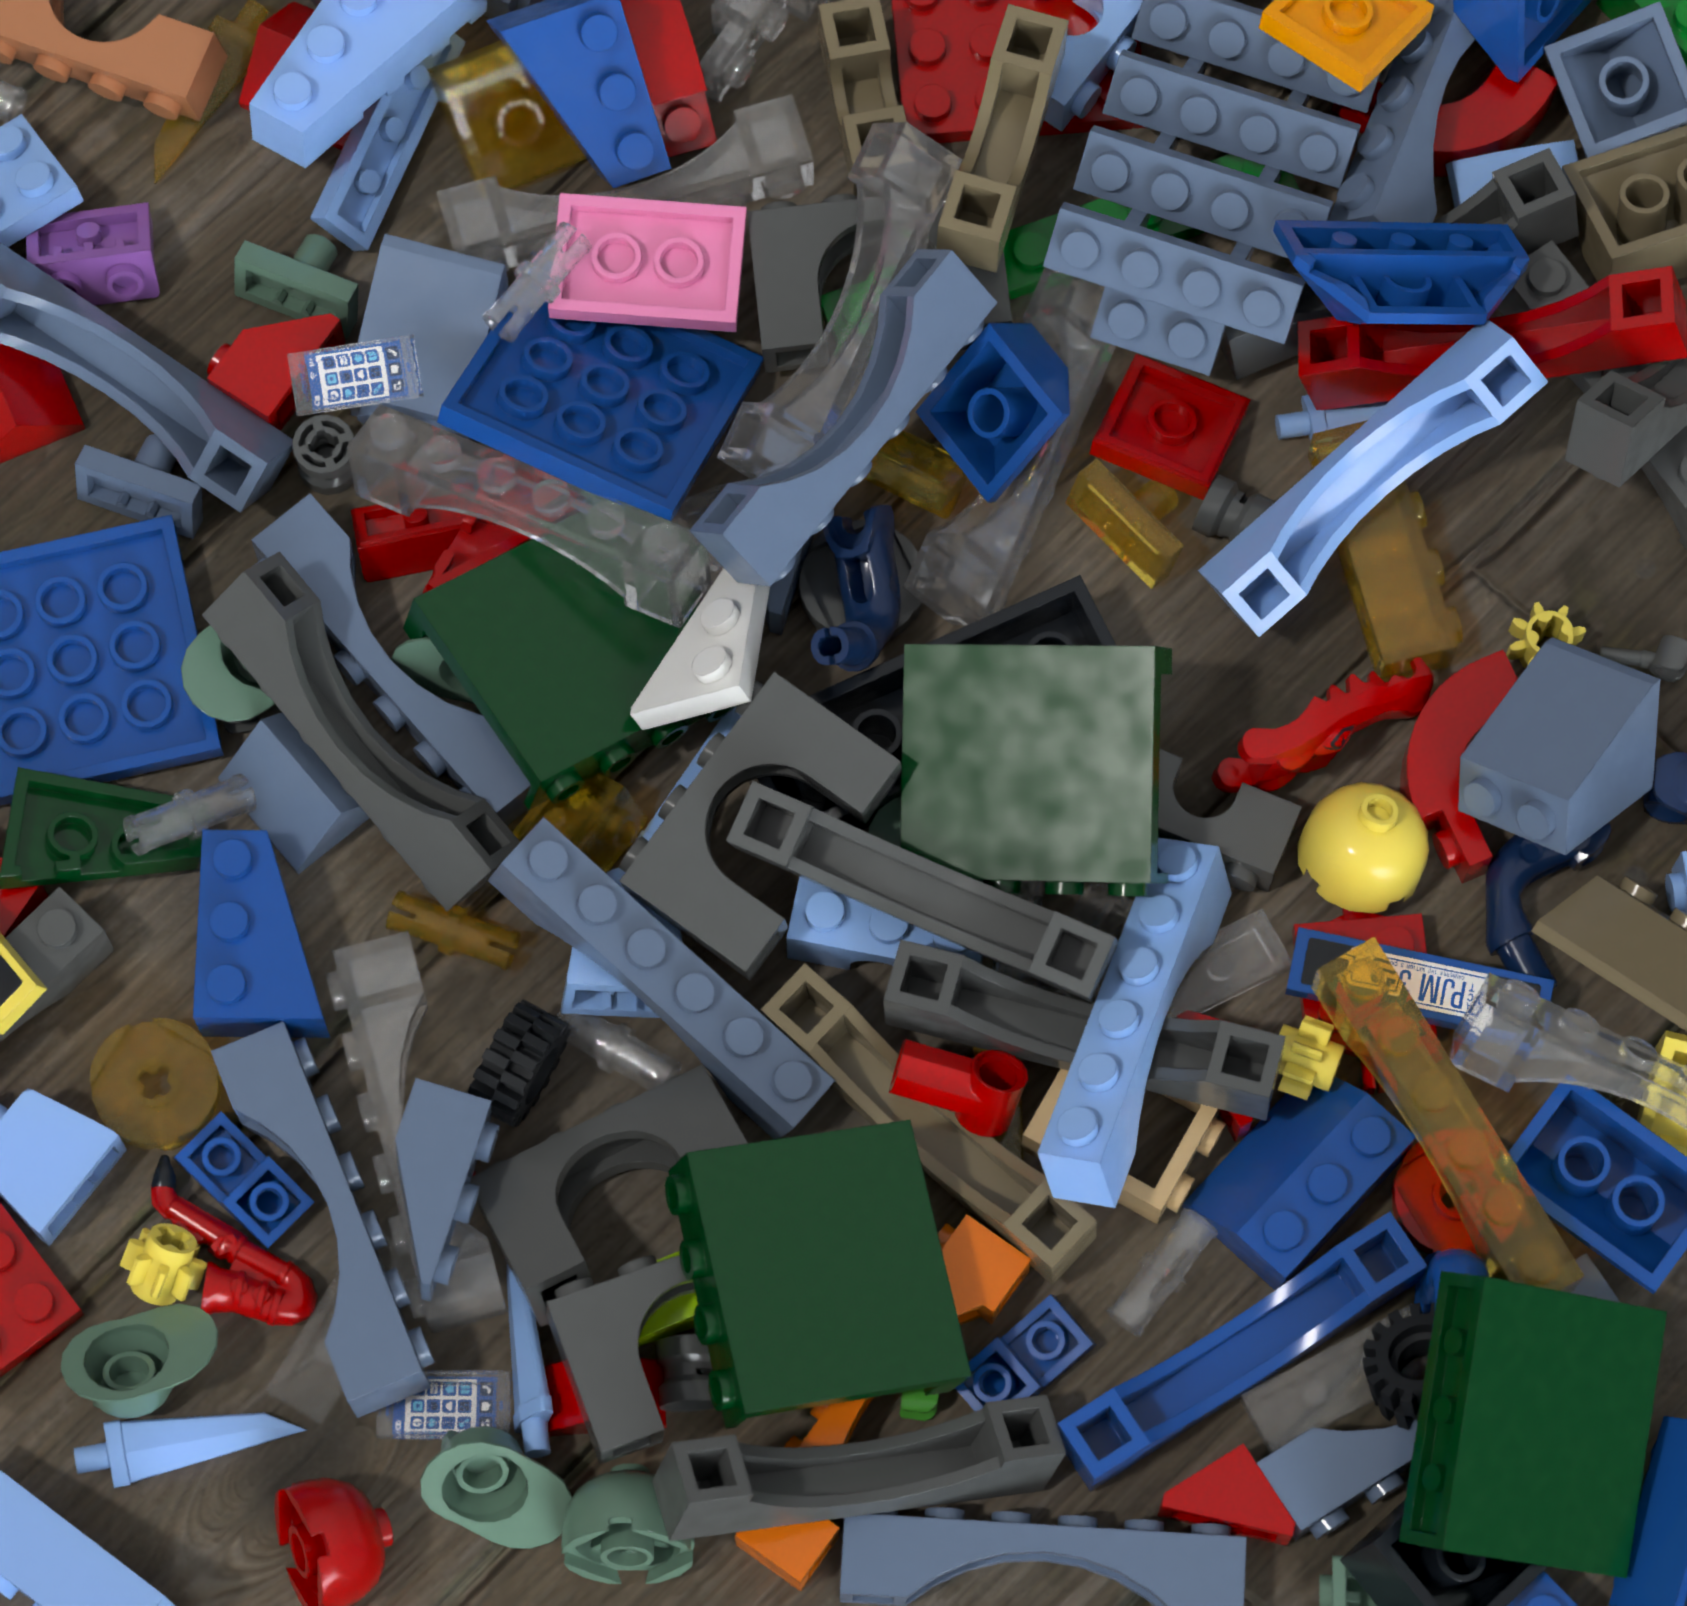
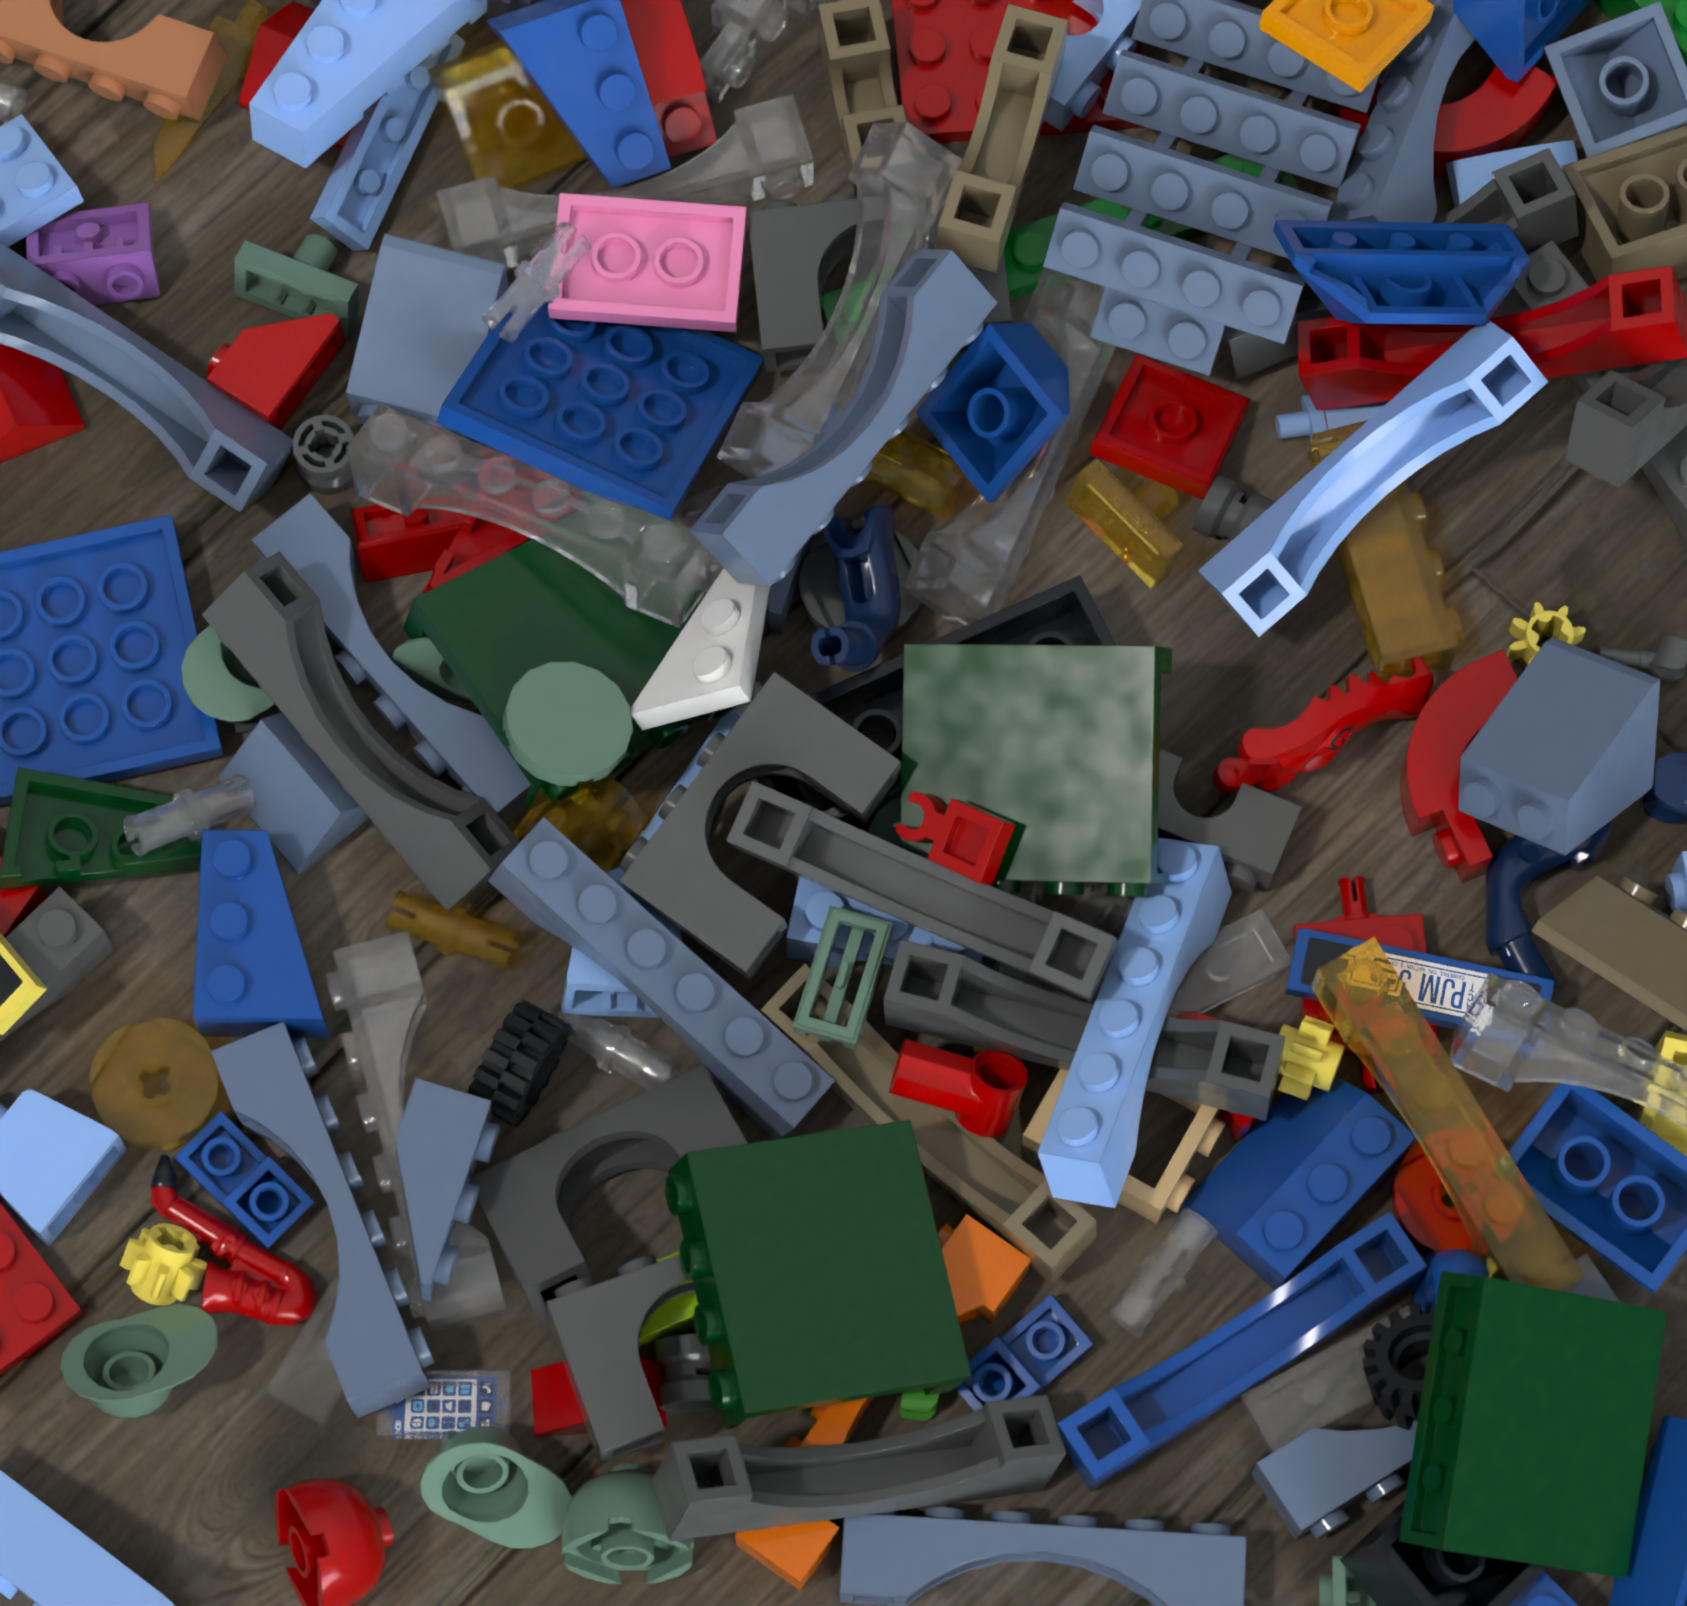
(140, 487): sand blue tile -> none
(157, 1446): light blue bar -> none
(355, 375): clear tile -> none
(530, 1388): light blue bar -> none
(567, 723): none -> sand green tile
(828, 1029): none -> sand green tile
(962, 834): none -> red plate
(1231, 1494): red slope -> none
(1364, 847): light yellow cylinder -> none

